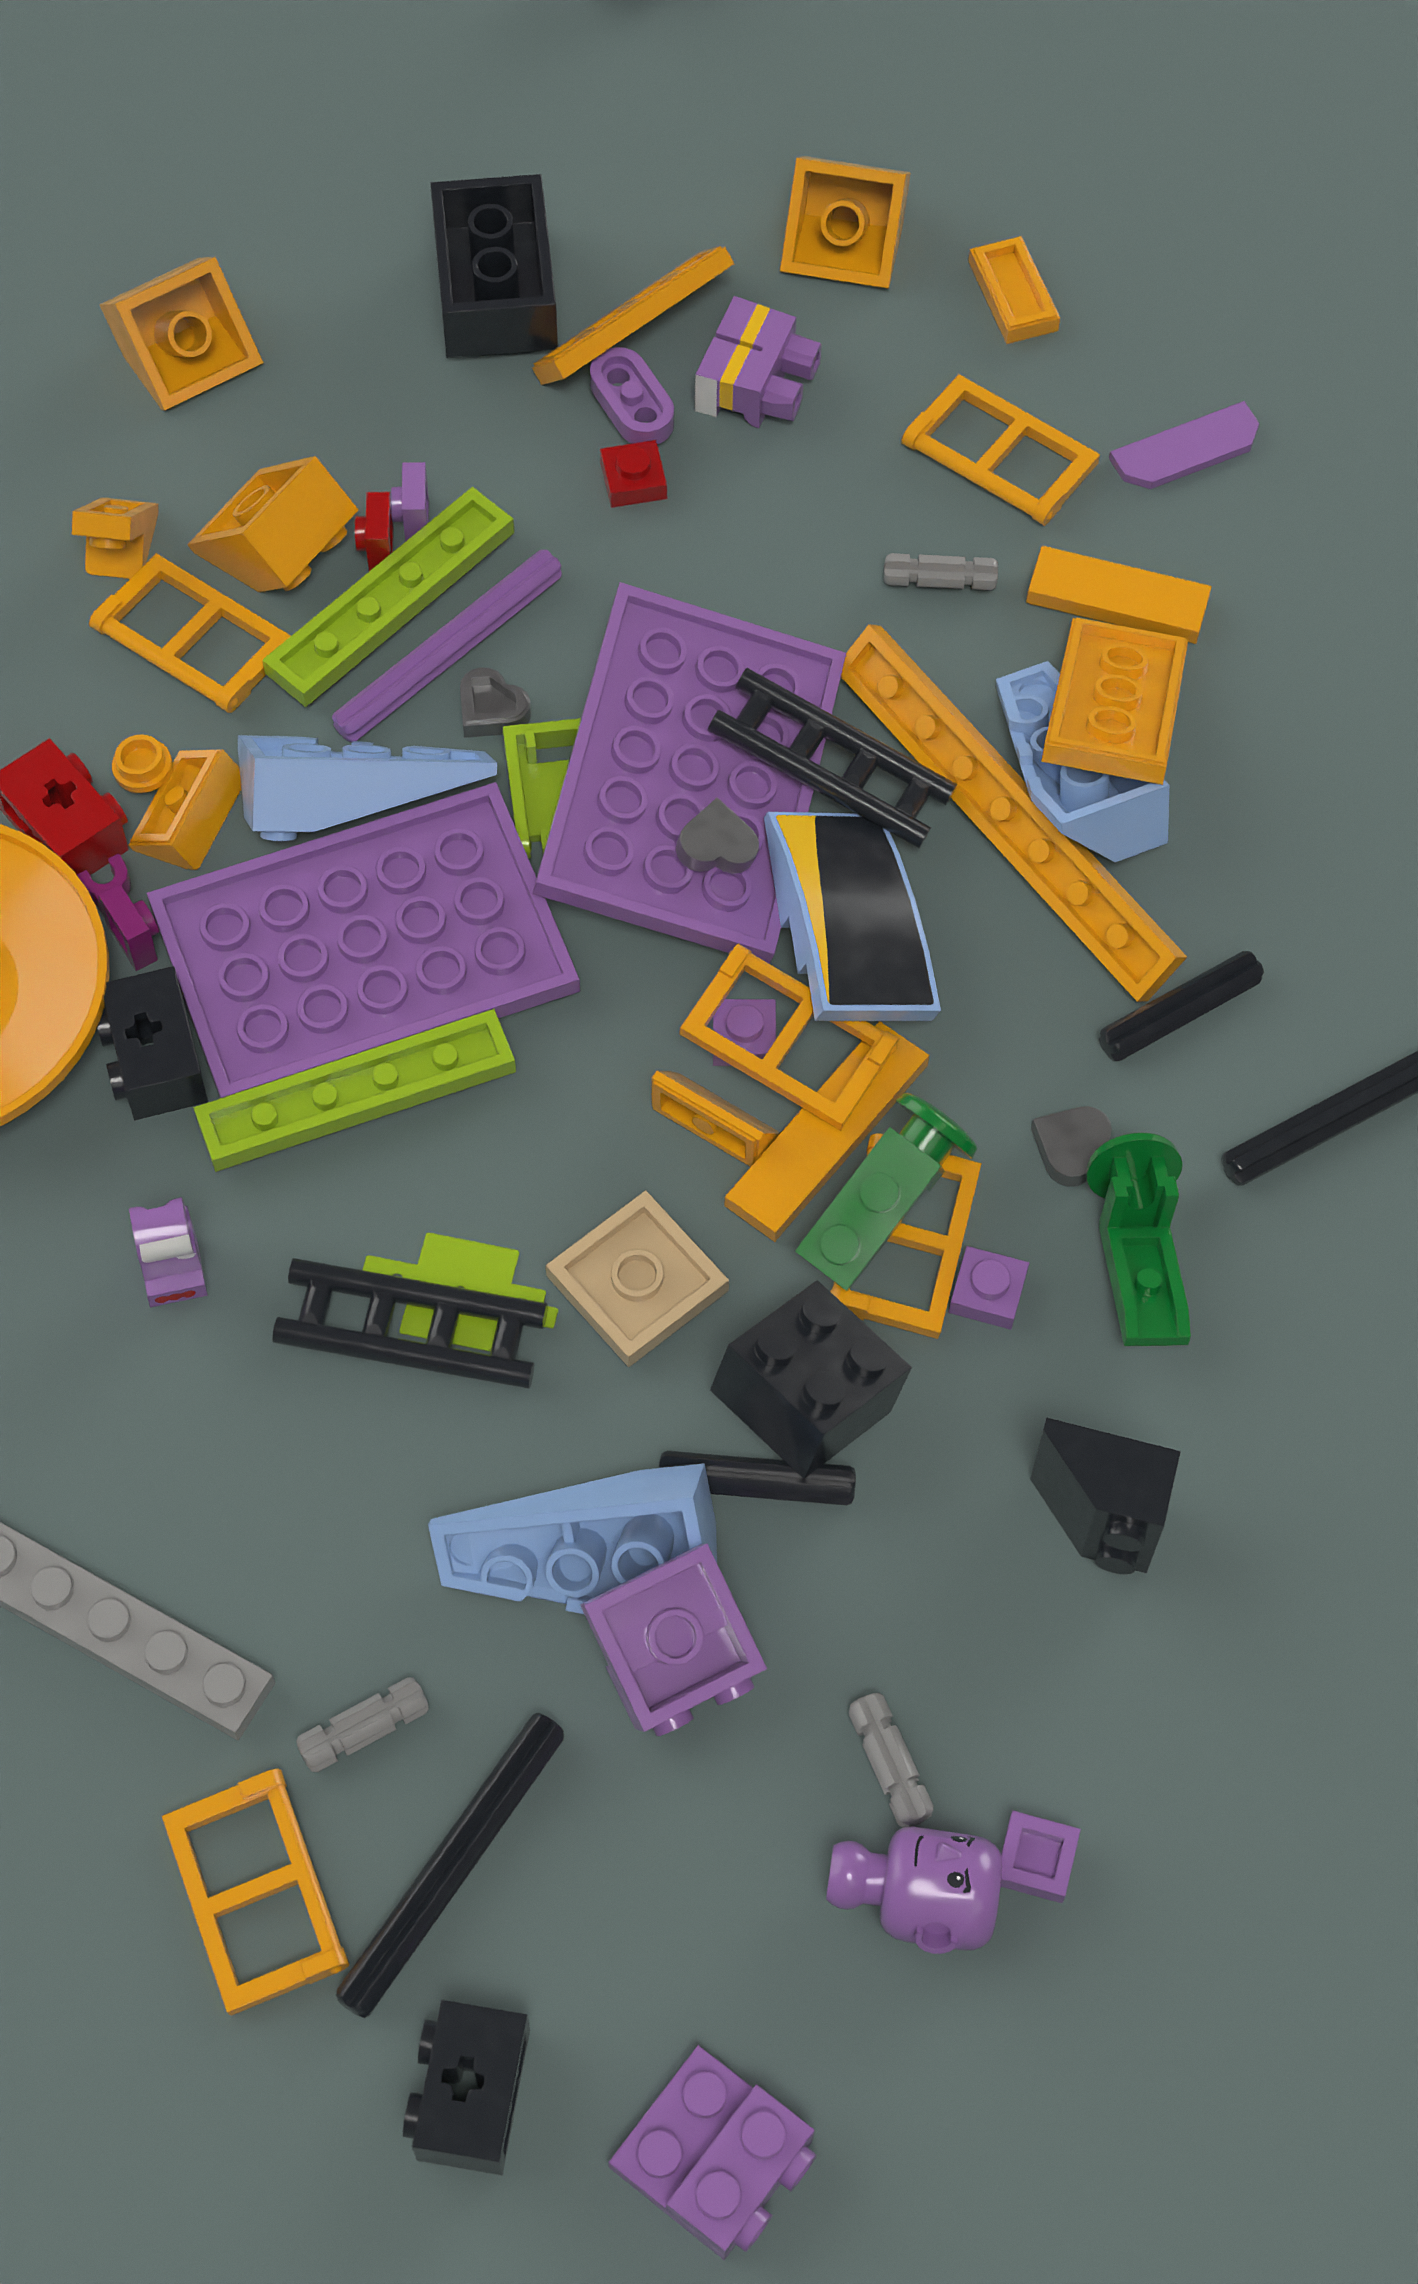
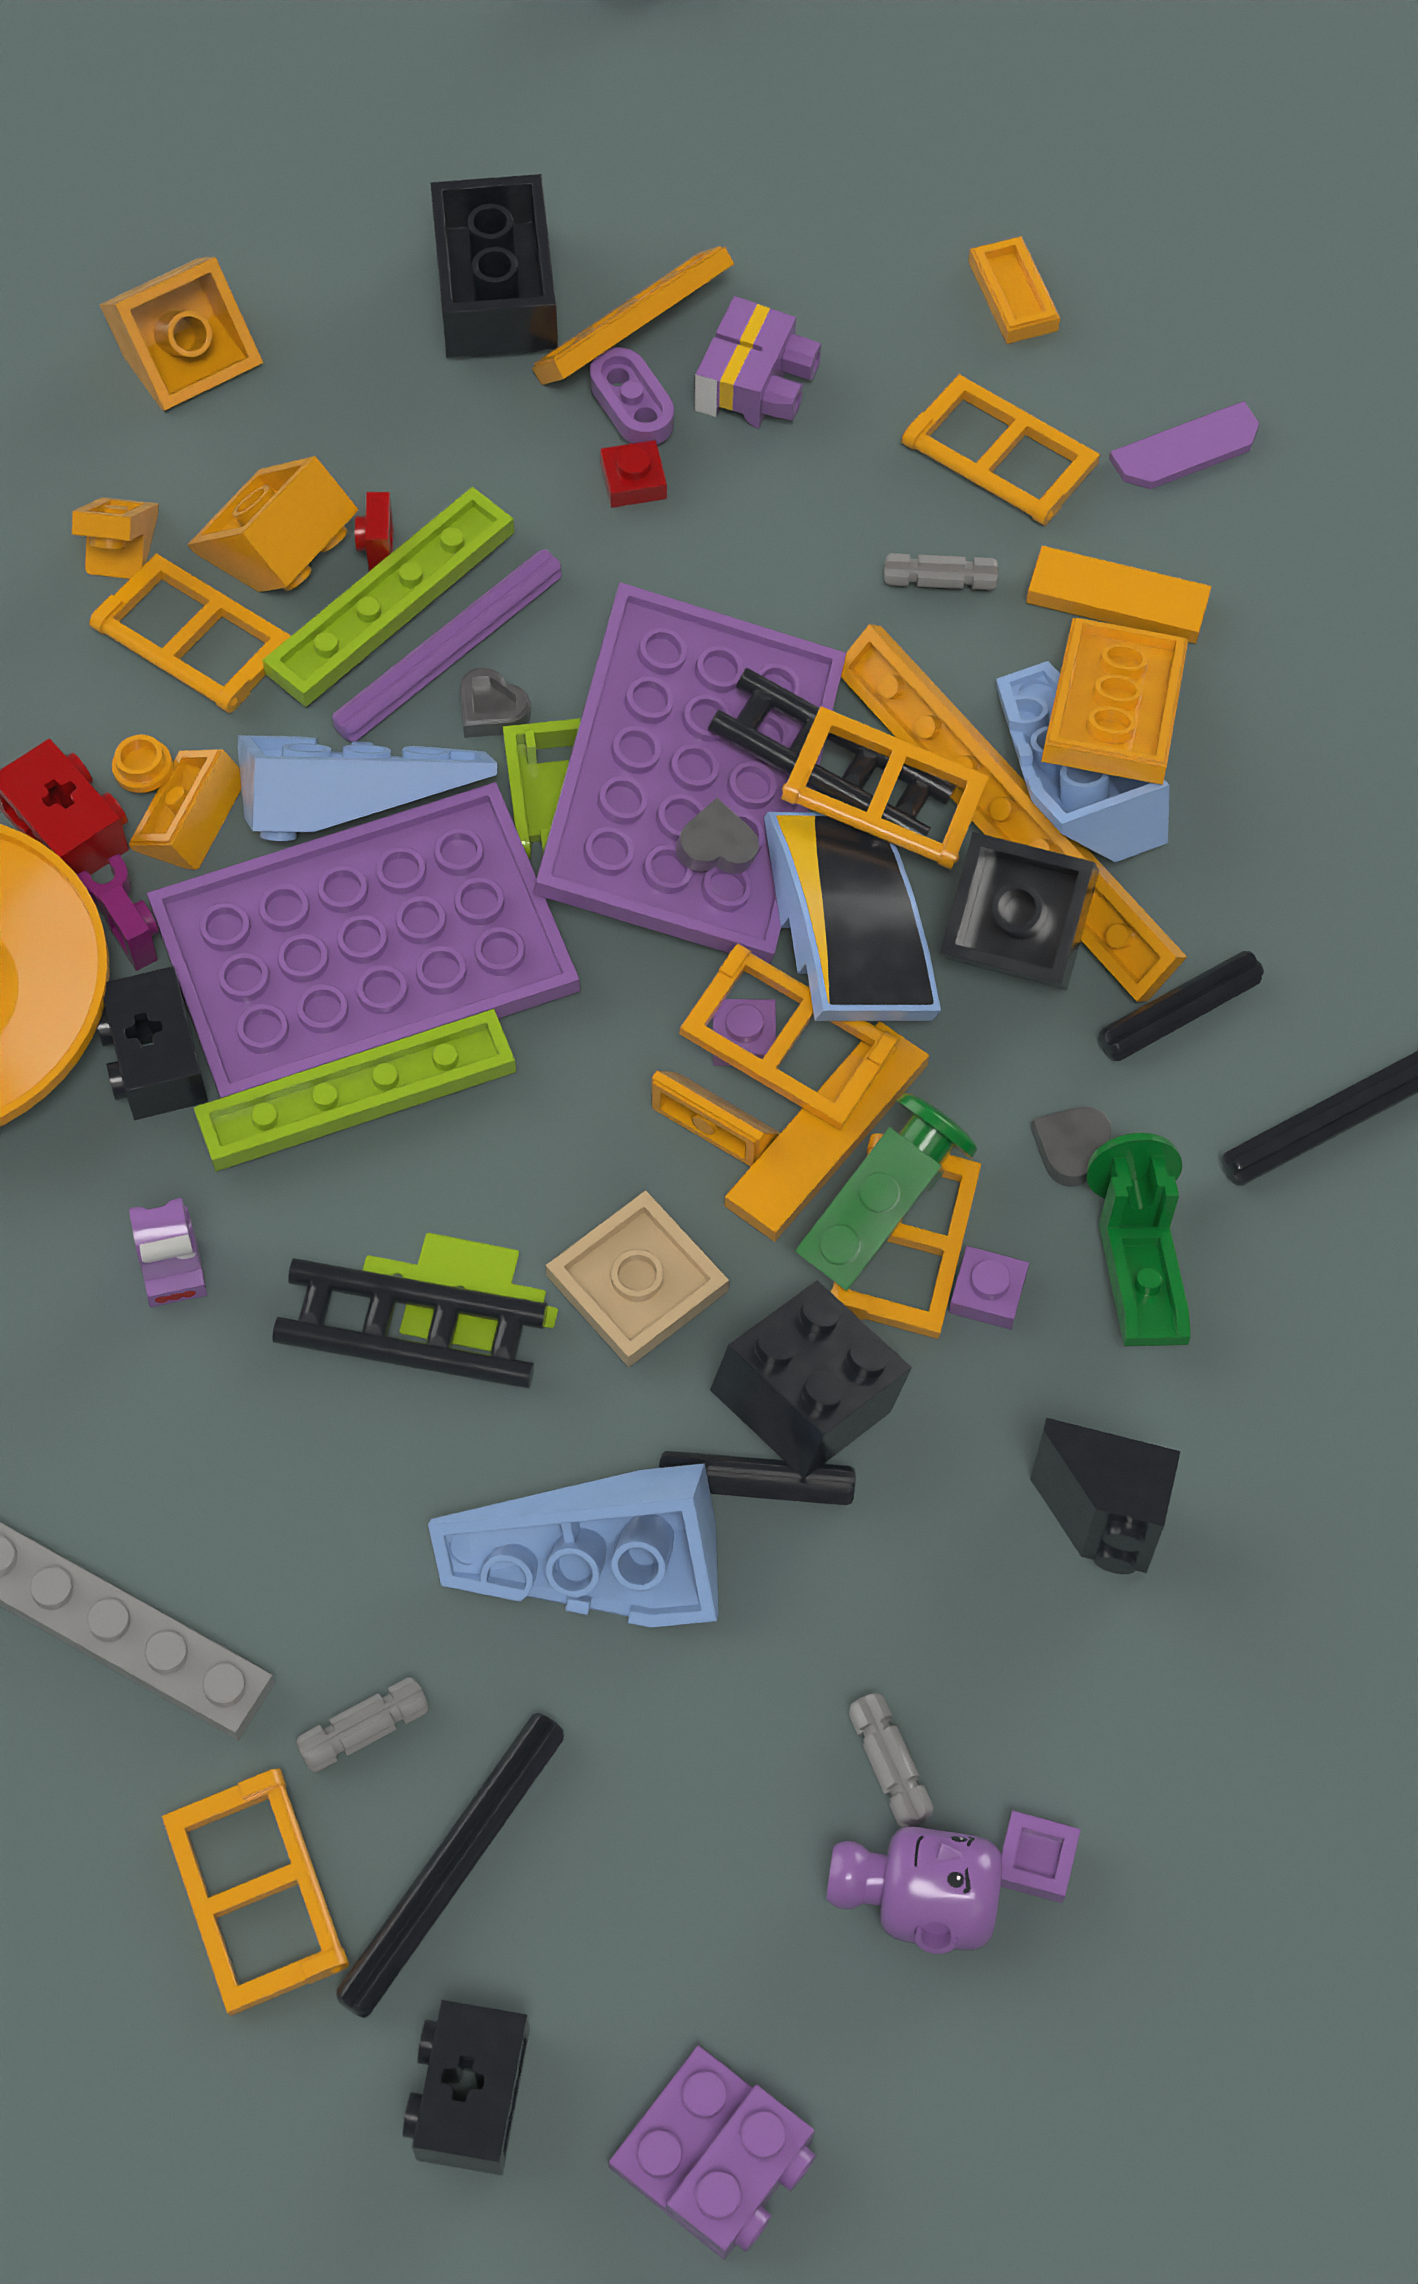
(411, 500): medium lavender plate -> none
(674, 1641): medium lavender plate -> none
(844, 221): light orange slope -> none
(900, 753): none -> light orange window
(1020, 910): none -> black brick

